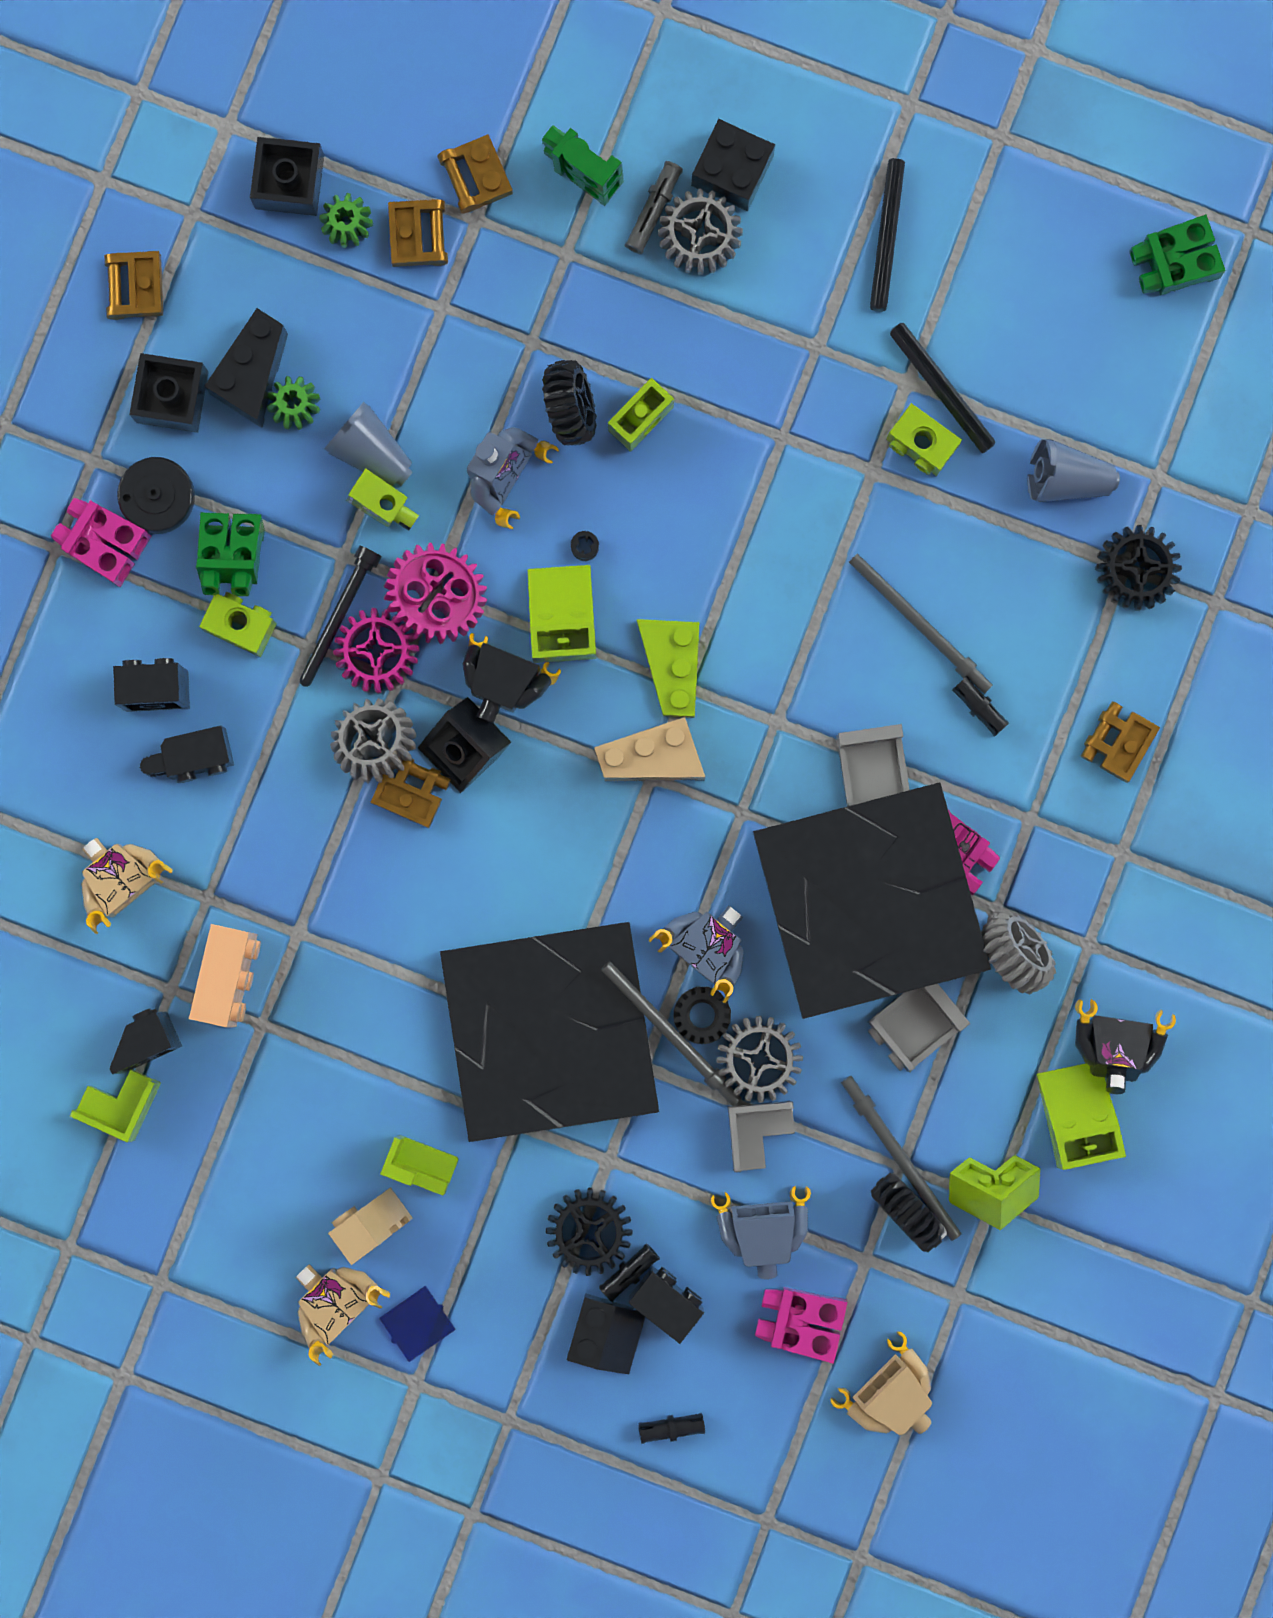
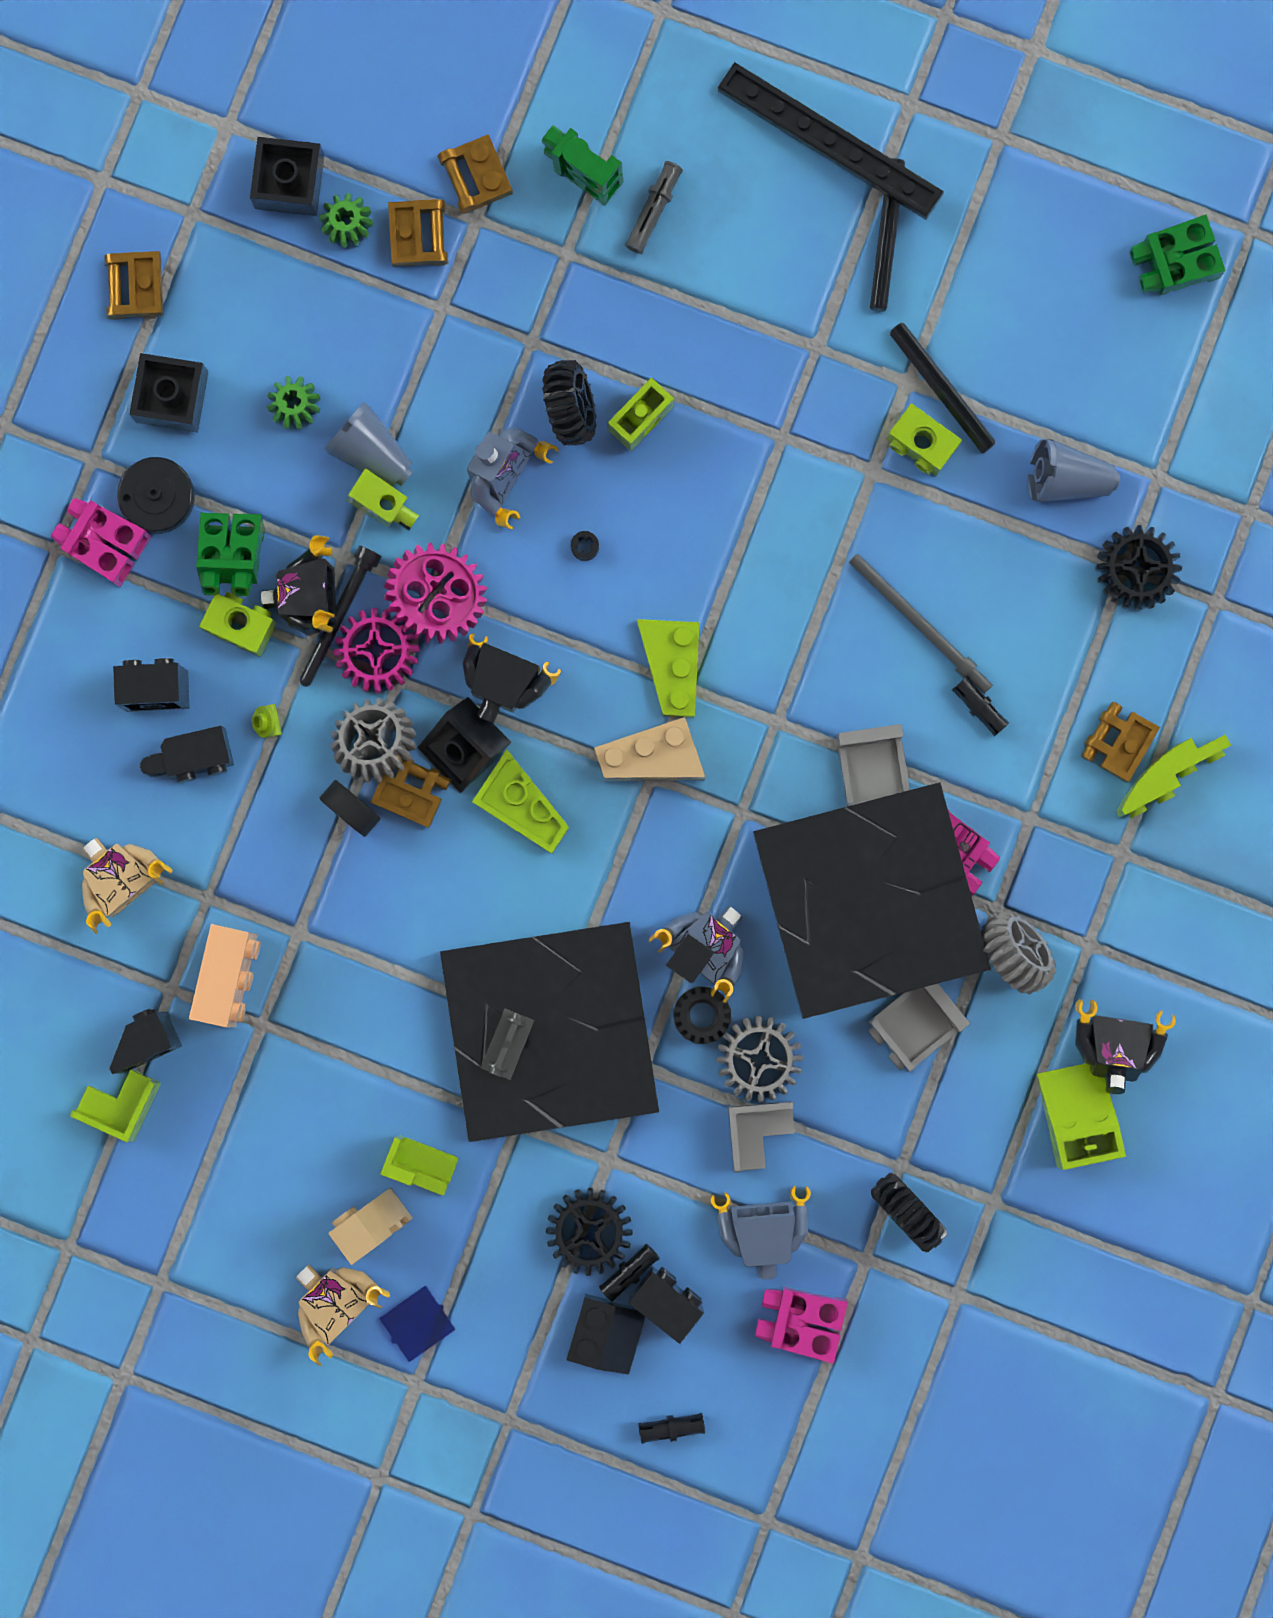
(250, 367): black wedge -> none
(266, 721): none -> lime plate
(306, 591): none -> black torso
(350, 808): none -> black tyre
(507, 1044): none -> dark grey hinge
(520, 804): none -> lime wing
(561, 614): lime slope -> none
(689, 227): light grey gear -> none
(690, 958): none -> black panel
(711, 1075): dark grey bar -> none
(733, 164): black brick -> none
(830, 141): none -> black tile
(865, 1106): dark grey bar -> none
(893, 1396): tan torso -> none
(994, 1194): lime panel -> none
(1160, 778): none -> lime slope

